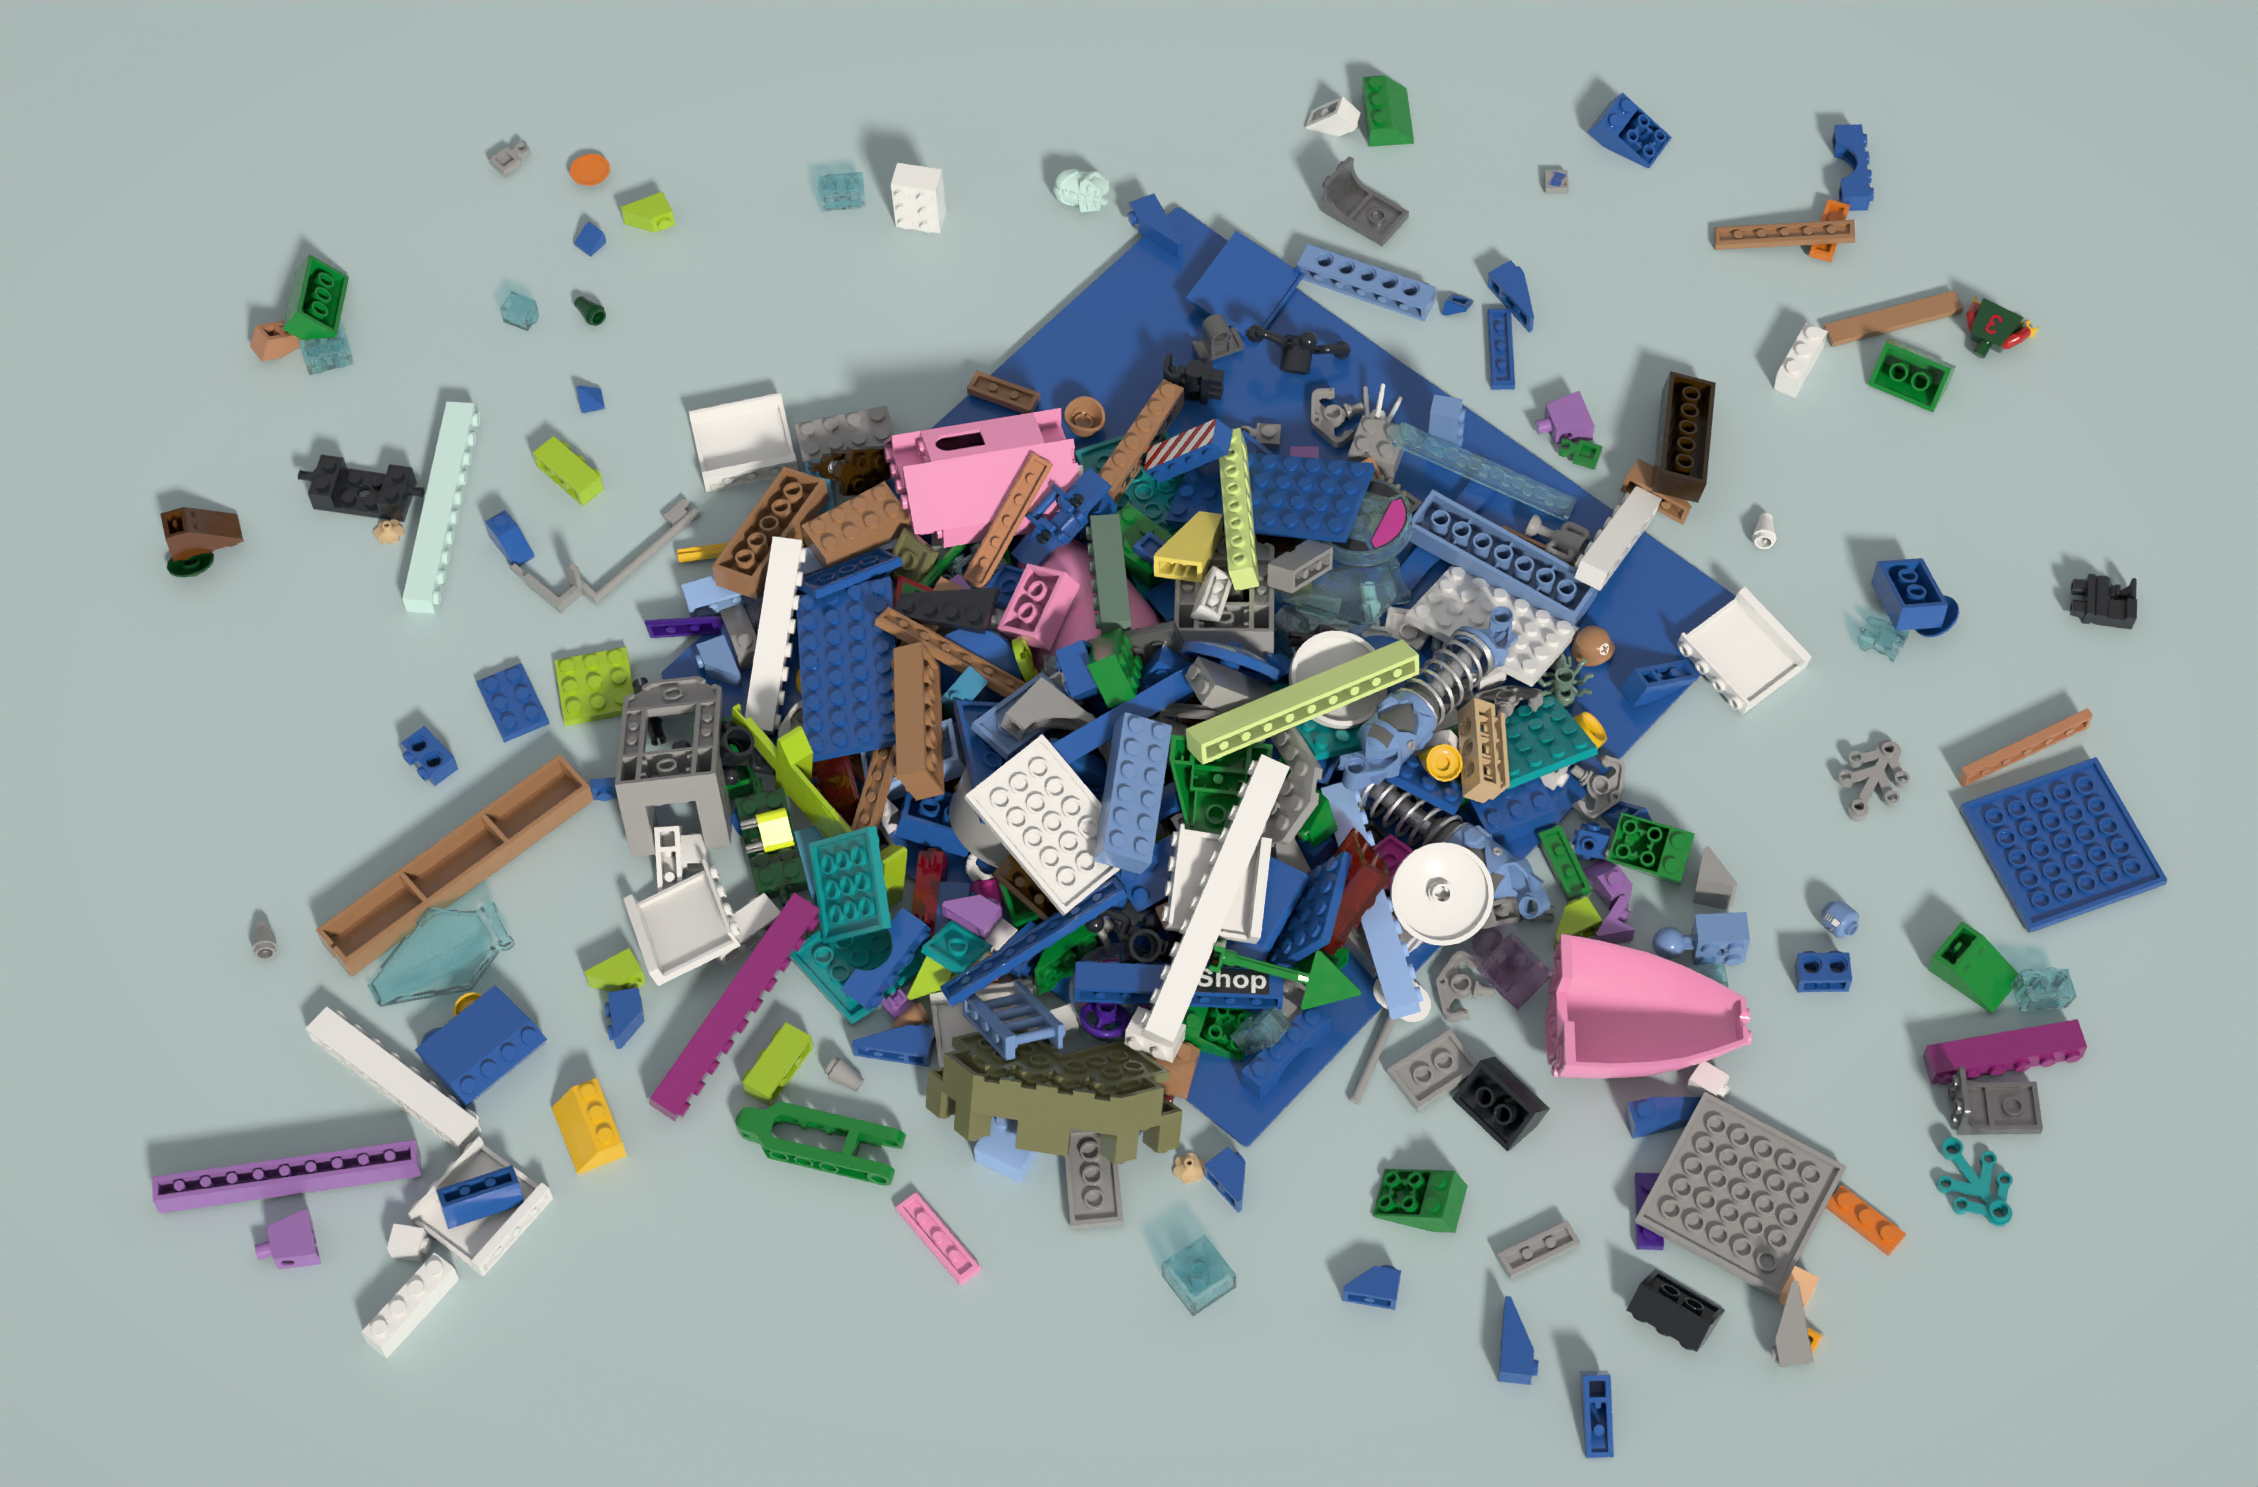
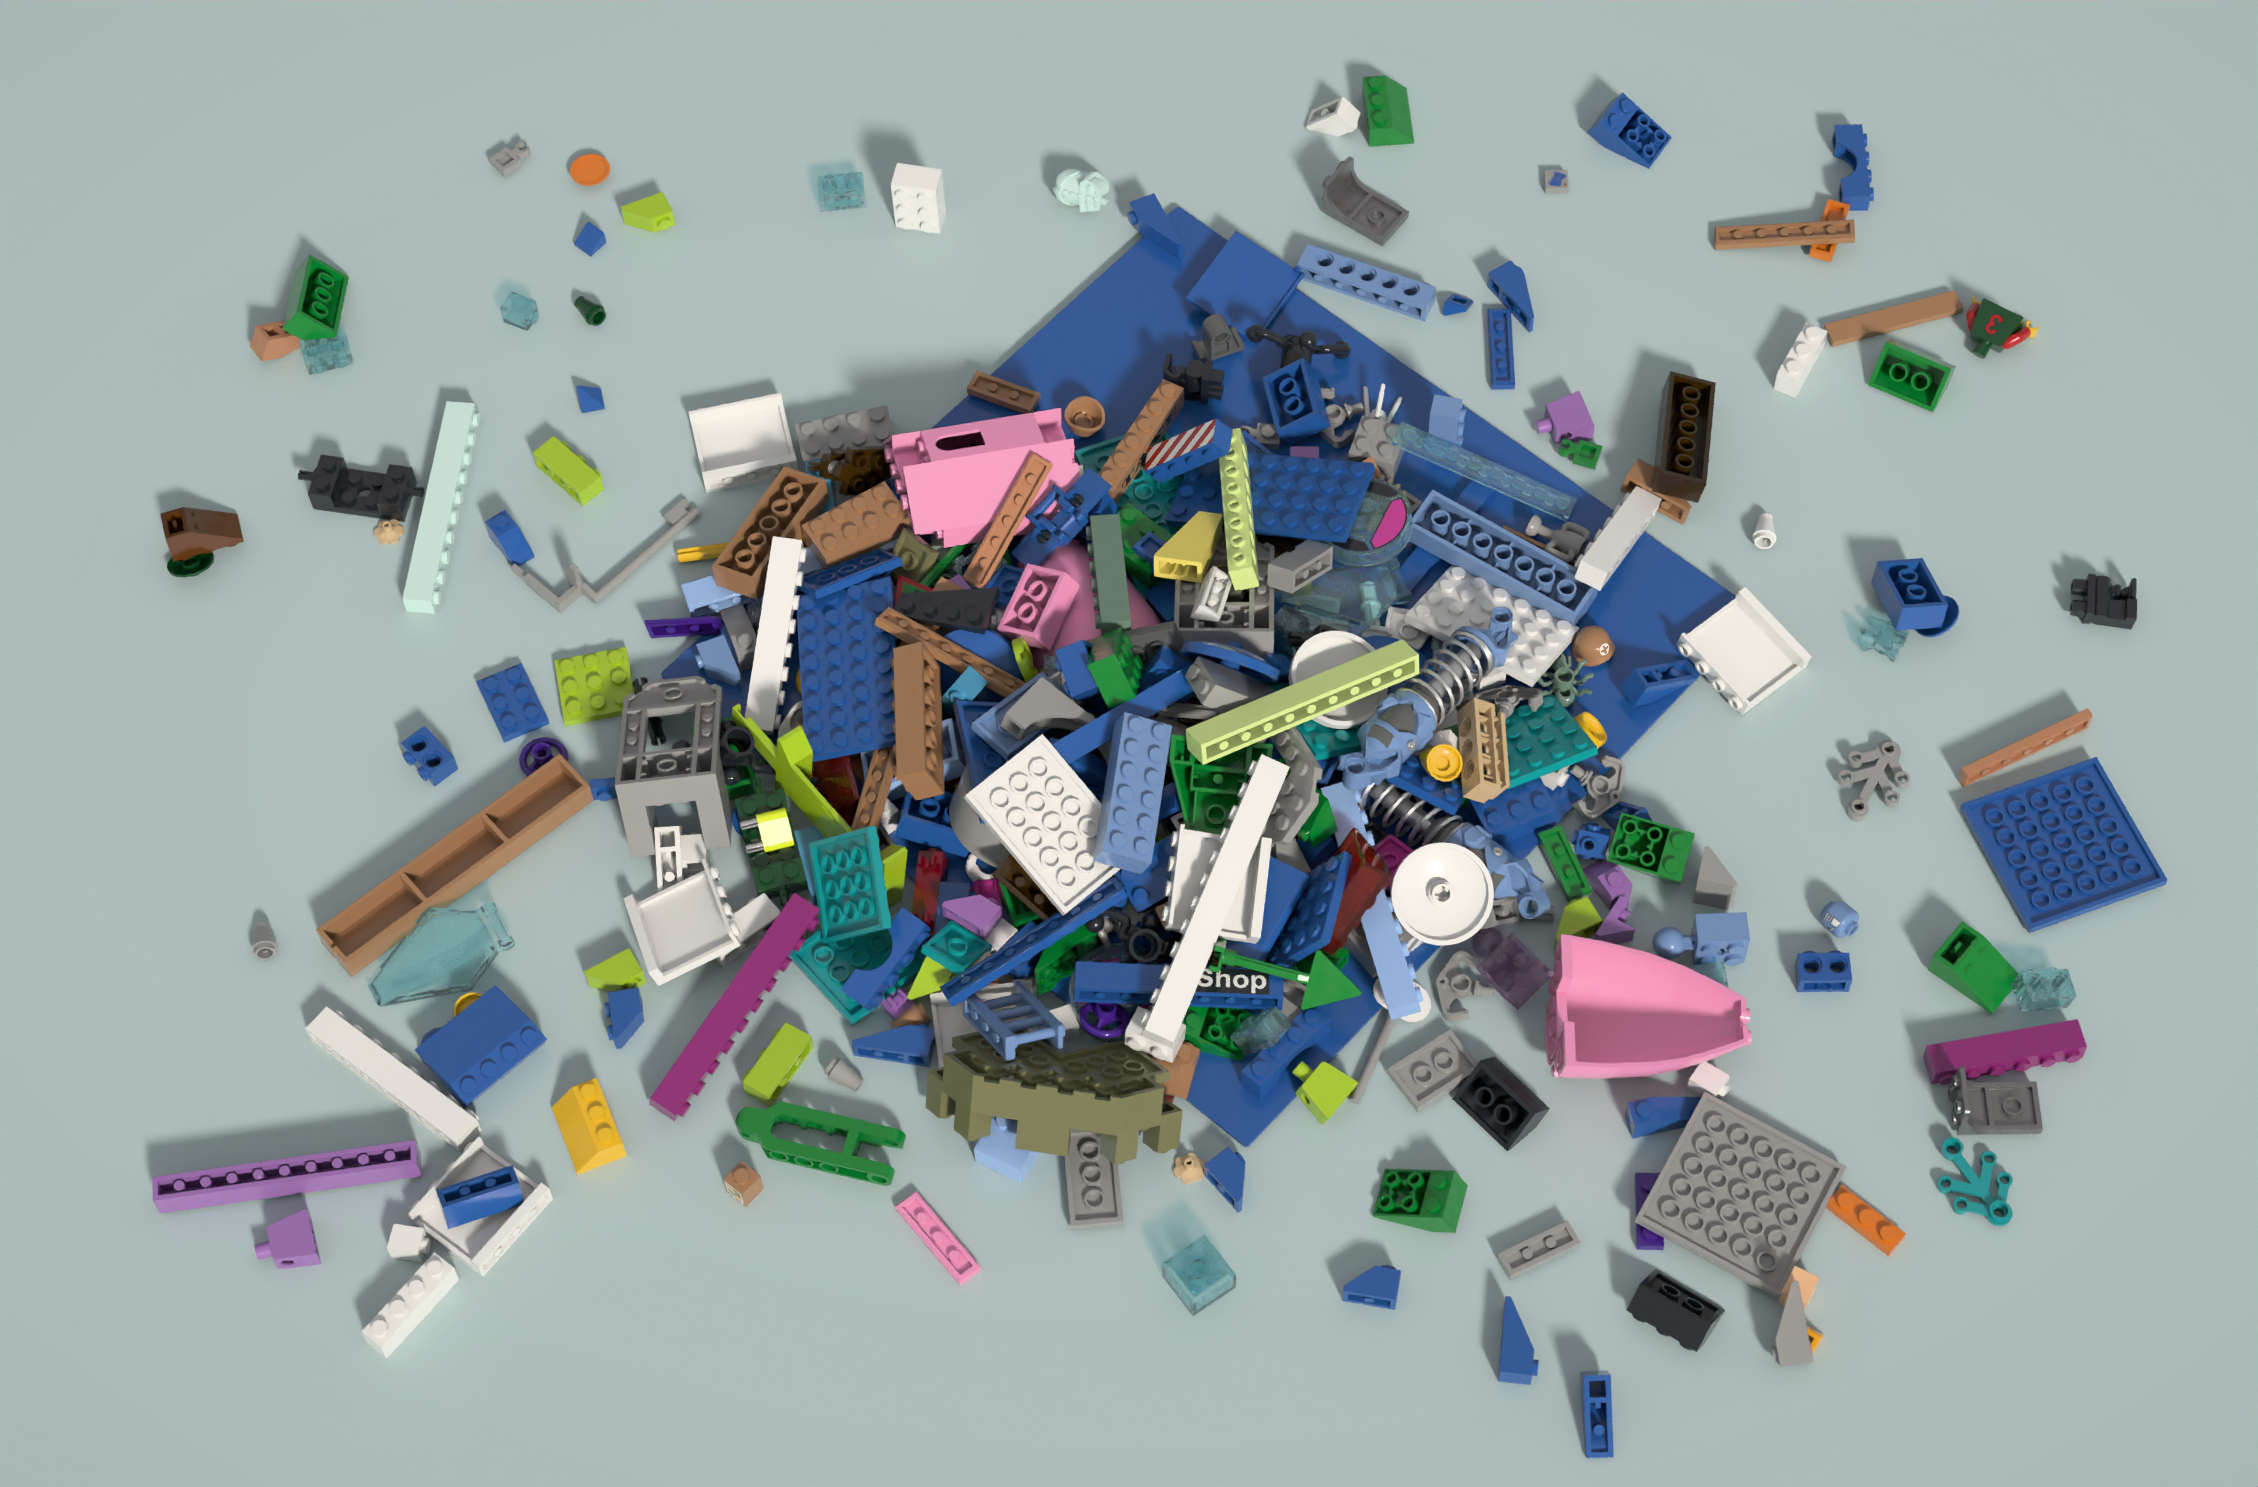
(539, 748): none -> dark purple piece
(743, 1183): none -> medium nougat brick
(1296, 401): none -> blue brick
(1323, 1089): none -> lime torso

